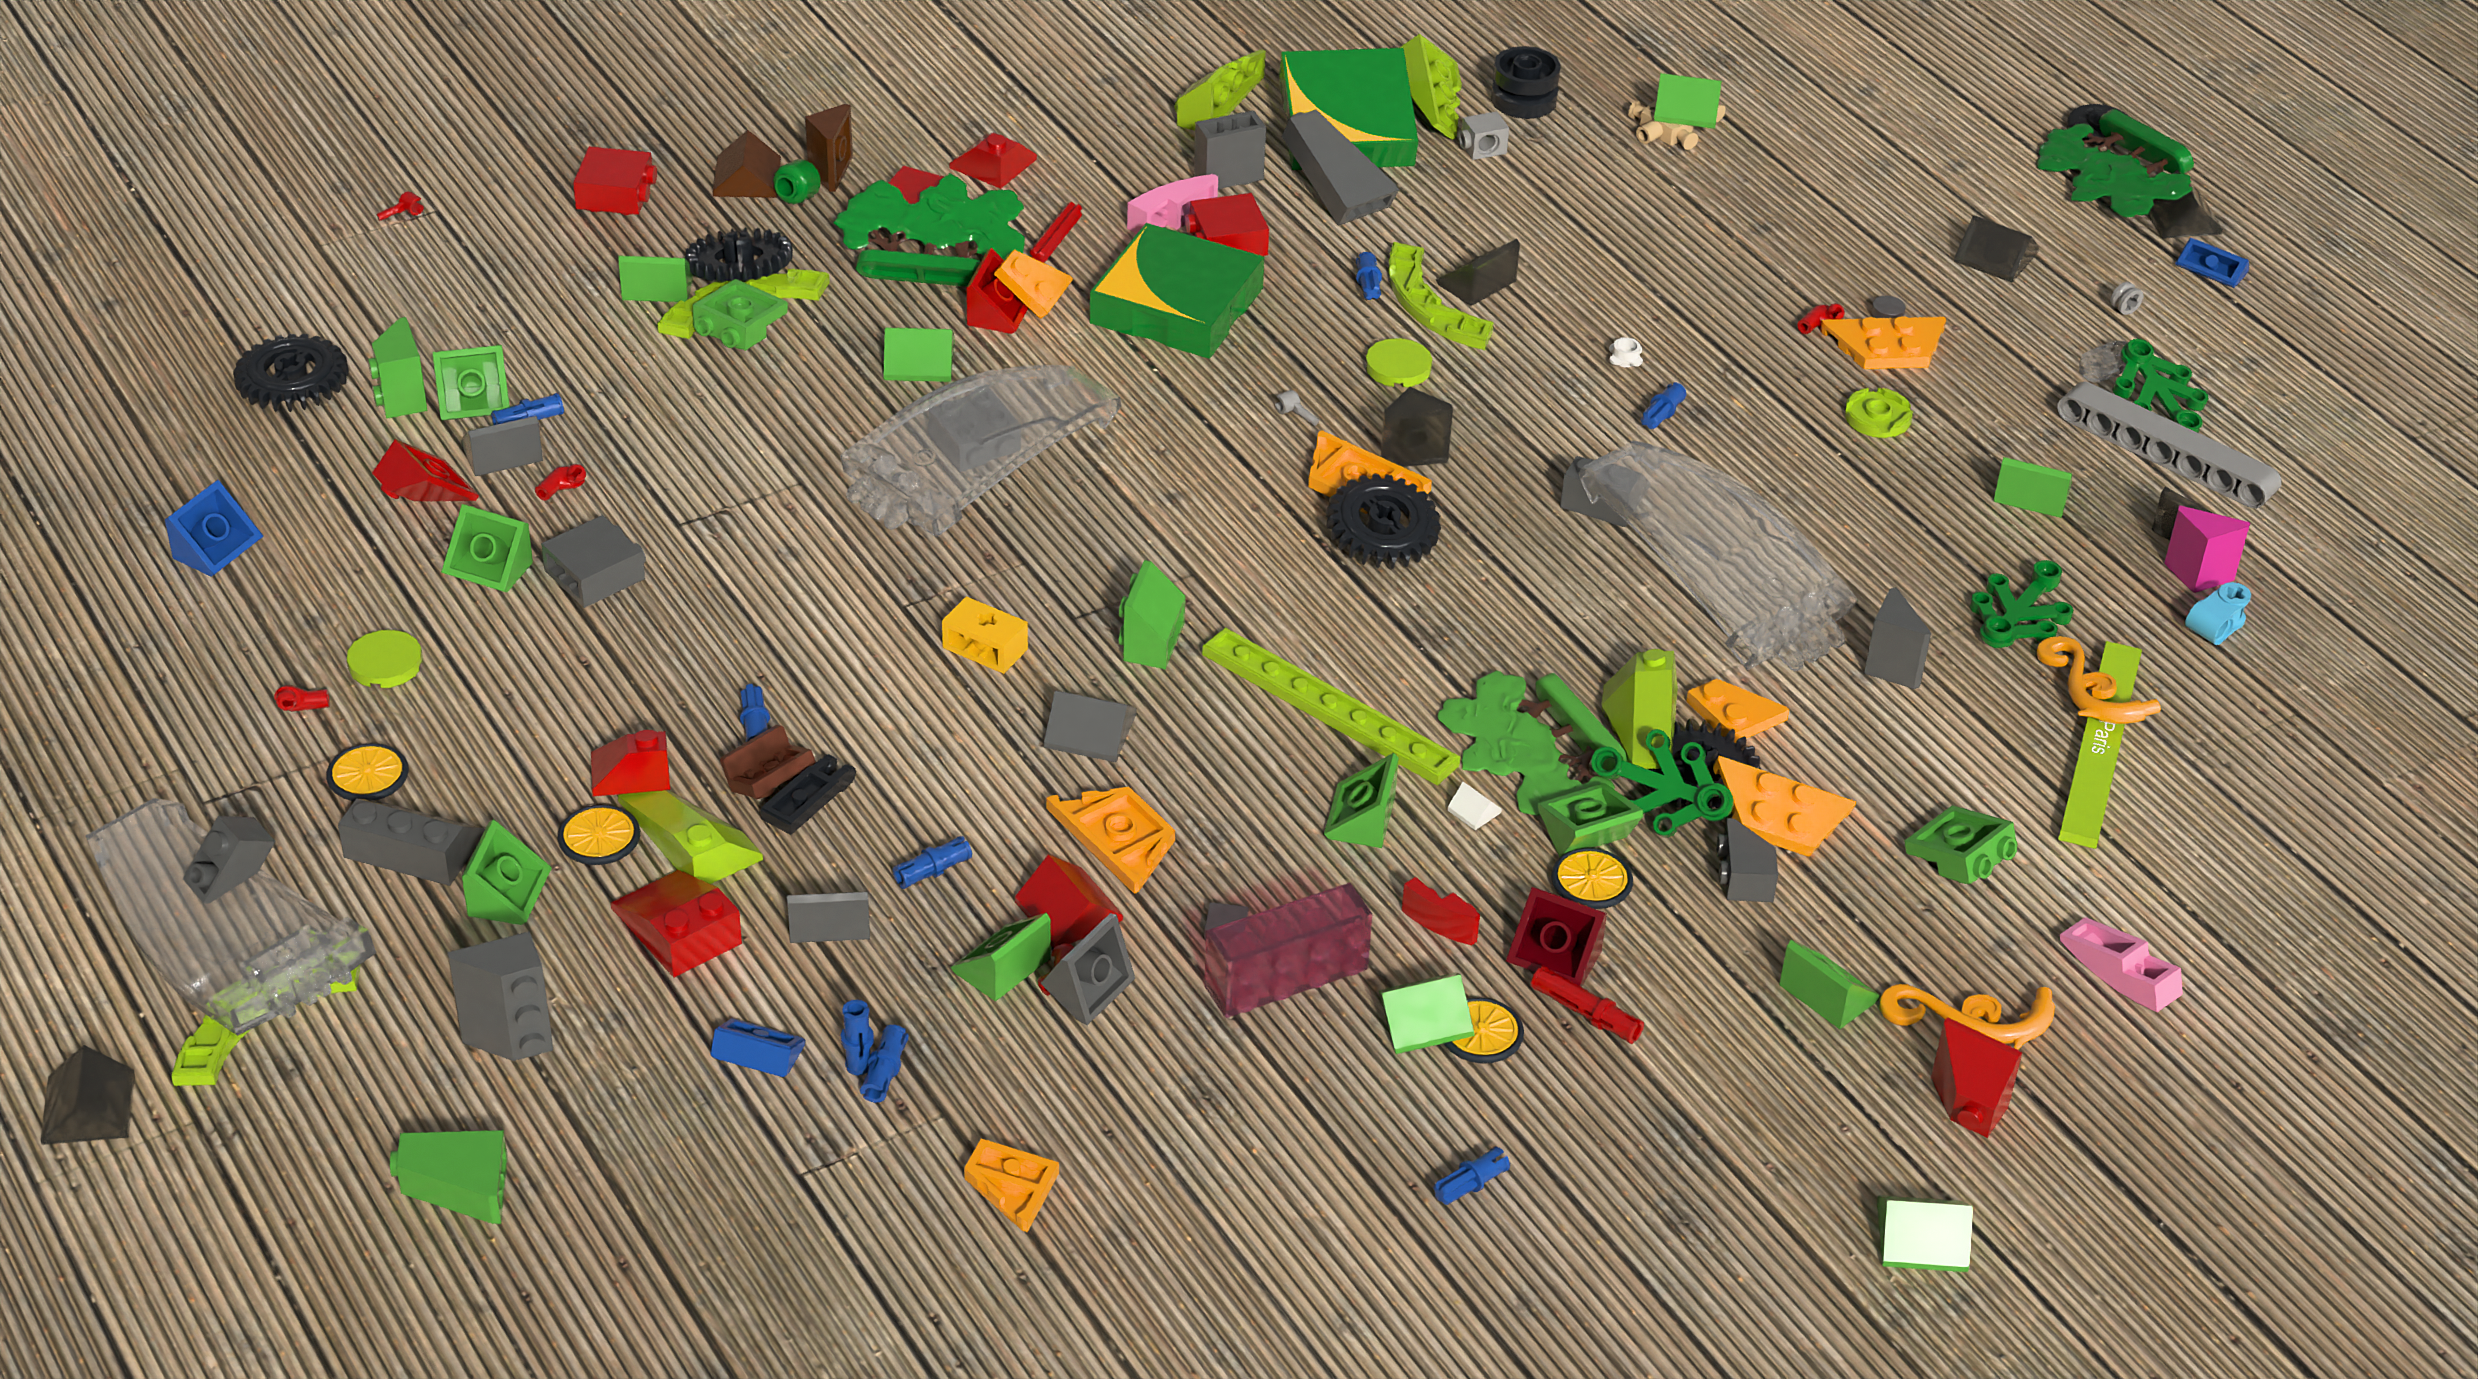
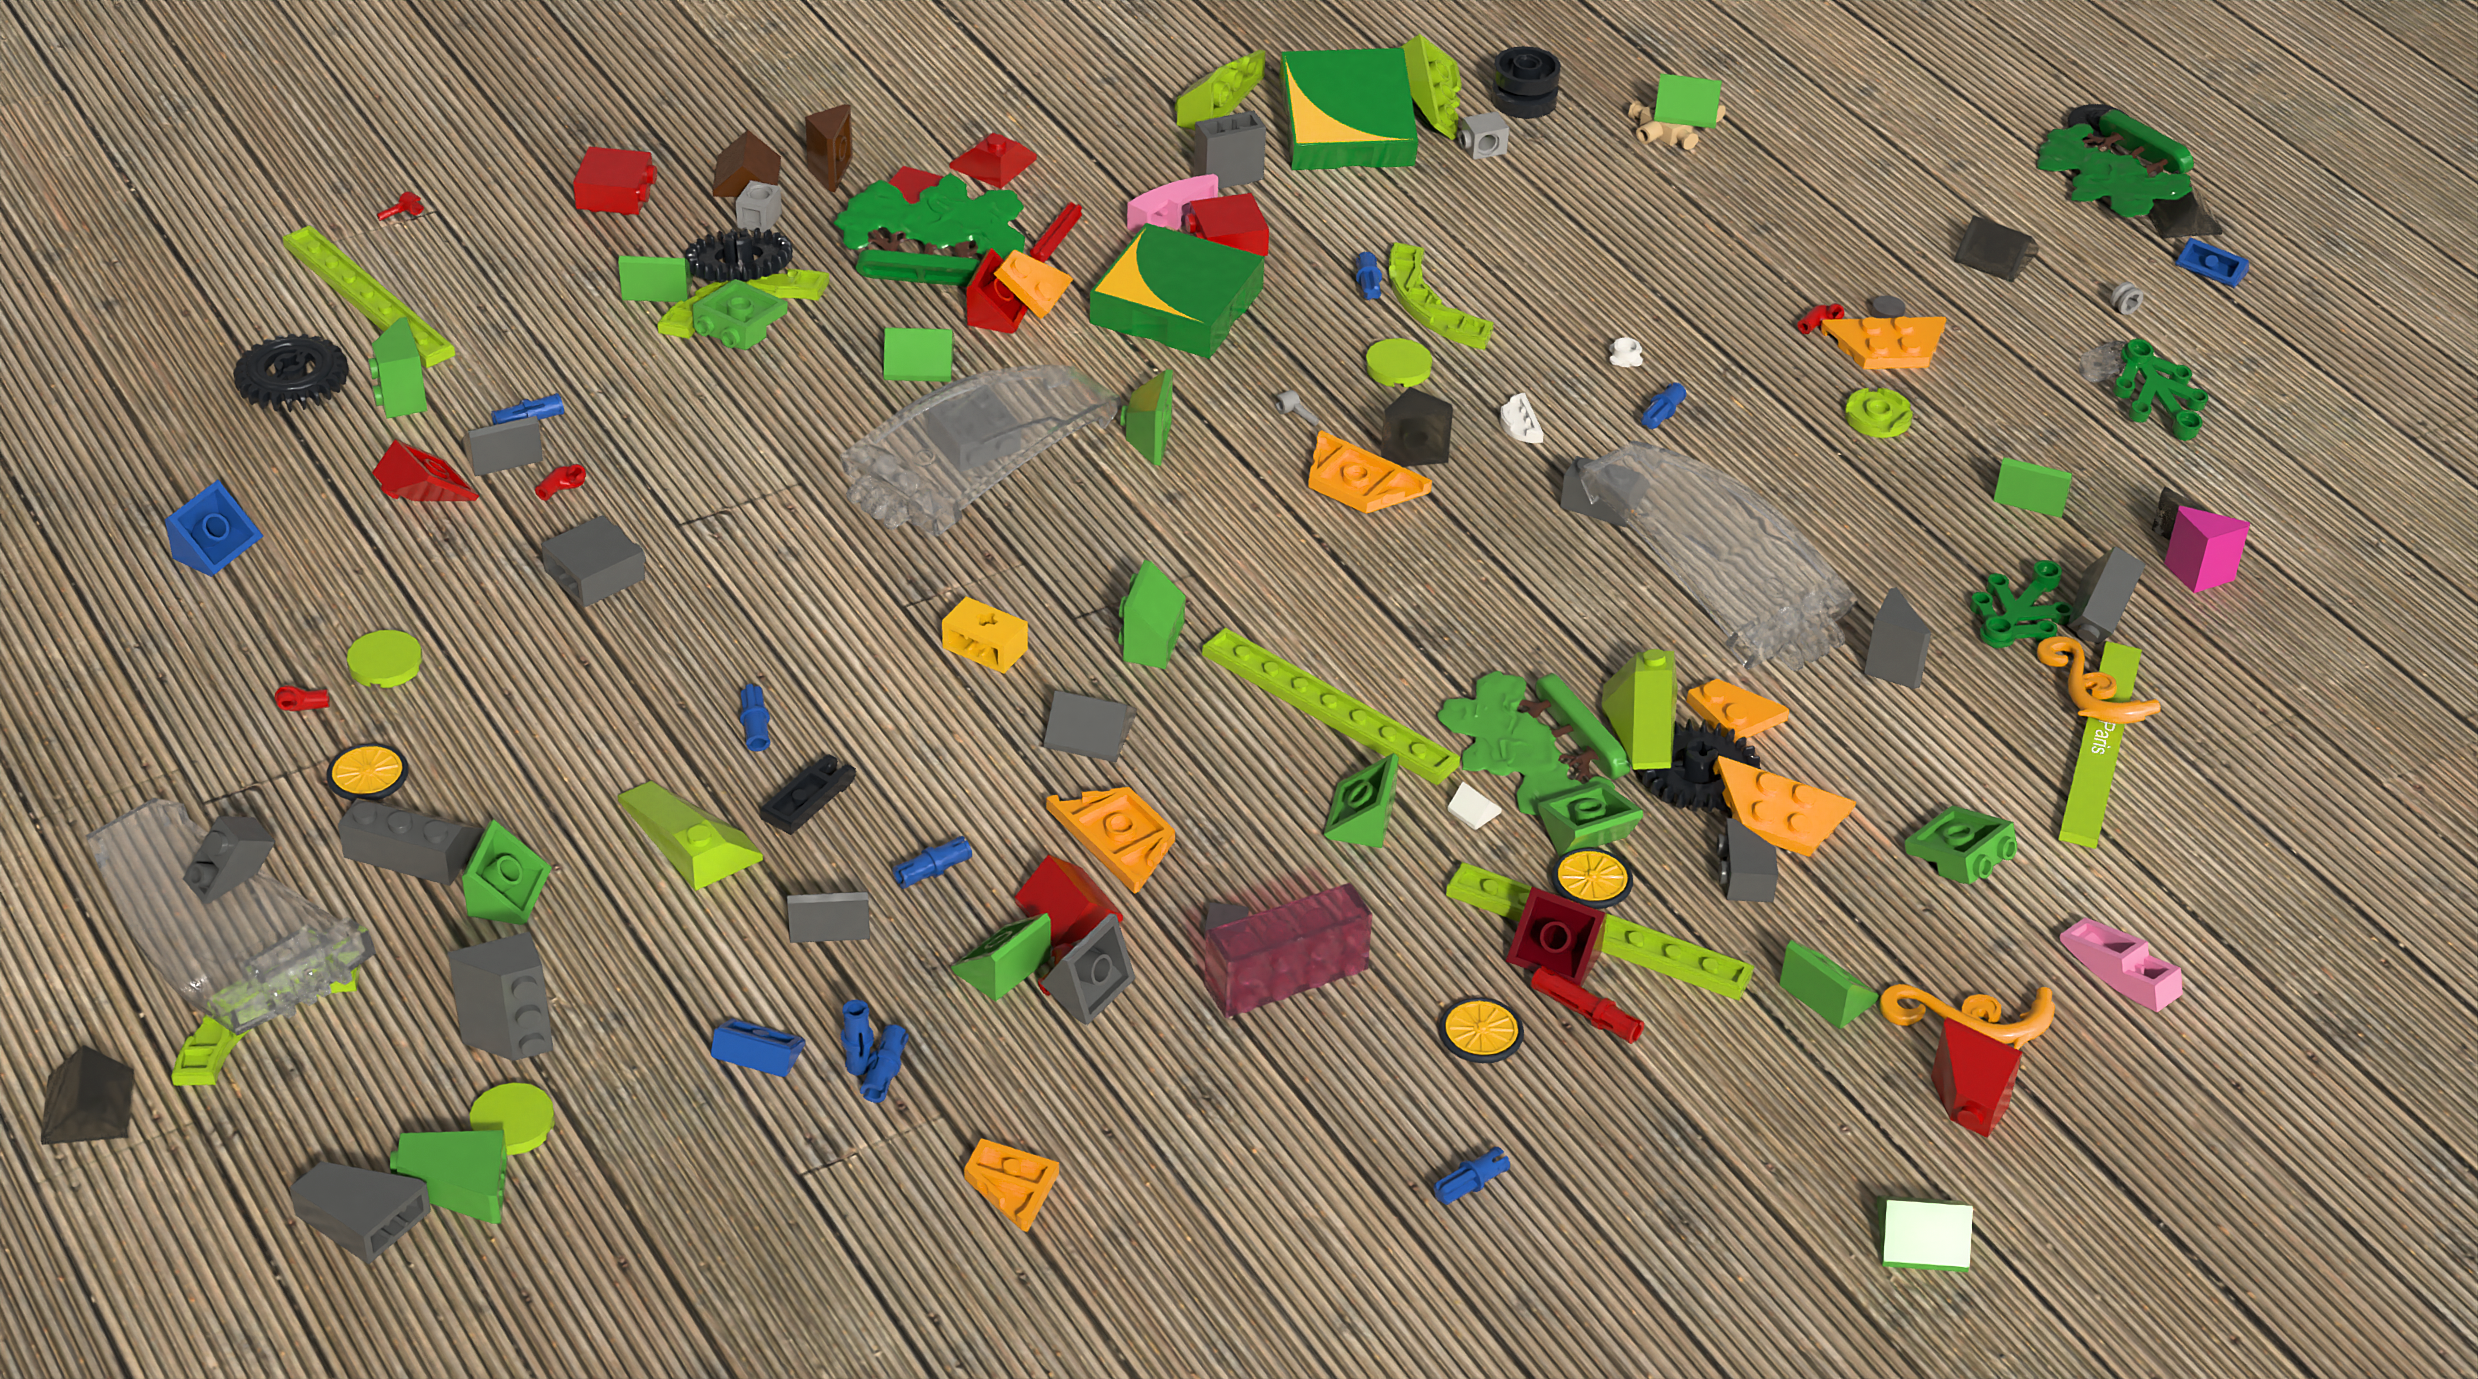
(359, 1206): none -> dark grey slope
(365, 292): none -> lime tile
(470, 382): bright green slope -> none
(488, 549): bright green slope -> none
(519, 1110): none -> lime tile
(598, 834): yellow wheel -> none
(631, 764): red slope -> none
(681, 921): red slope -> none
(758, 206): none -> light grey brick
(764, 763): copper bracket -> none
(797, 181): green head -> none
(1150, 417): none -> bright green slope
(1337, 168): dark grey slope -> none
(1383, 533): black gear -> none
(1427, 1012): slope -> none
(1446, 916): red slope -> none
(1483, 274): clear smoke slope -> none
(1520, 421): none -> white tile
(1621, 937): none -> lime tile
(1670, 785): green plant -> none
(2104, 594): none -> dark grey slope
(2169, 444): light grey beam -> none
(2219, 613): medium azure piece -> none

